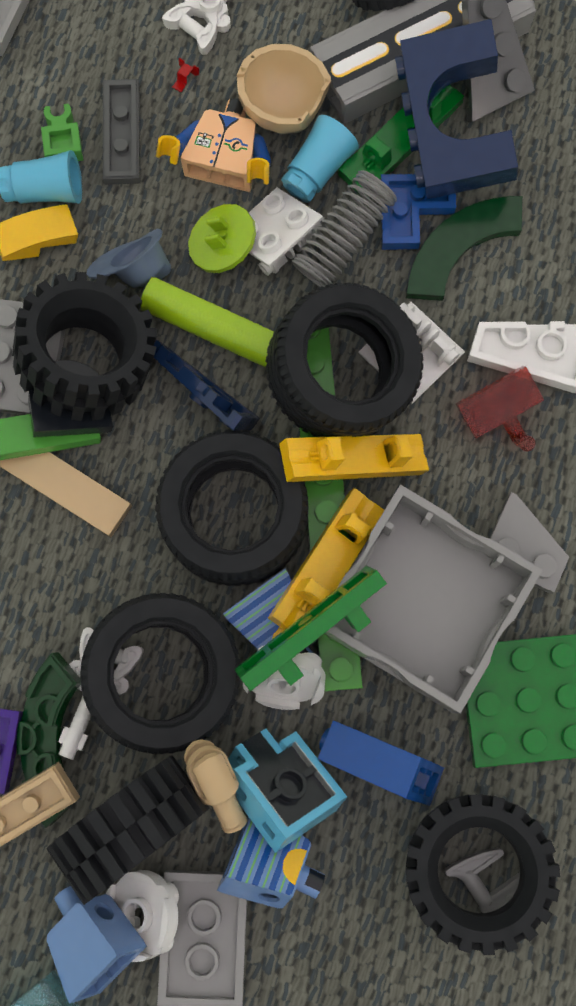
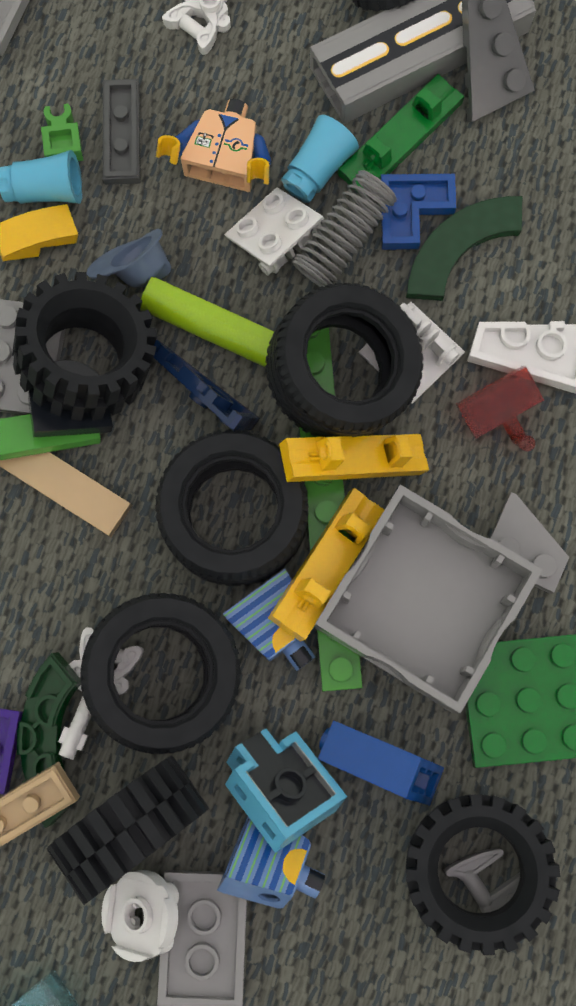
(91, 944): medium blue torso -> none
(182, 75): red piece -> none
(215, 783): tan arm -> none
(222, 238): lime piece -> none
(278, 694): white plate -> none
(282, 87): tan cylinder -> none
(340, 604): green hinge -> none
(429, 66): dark blue arch -> none

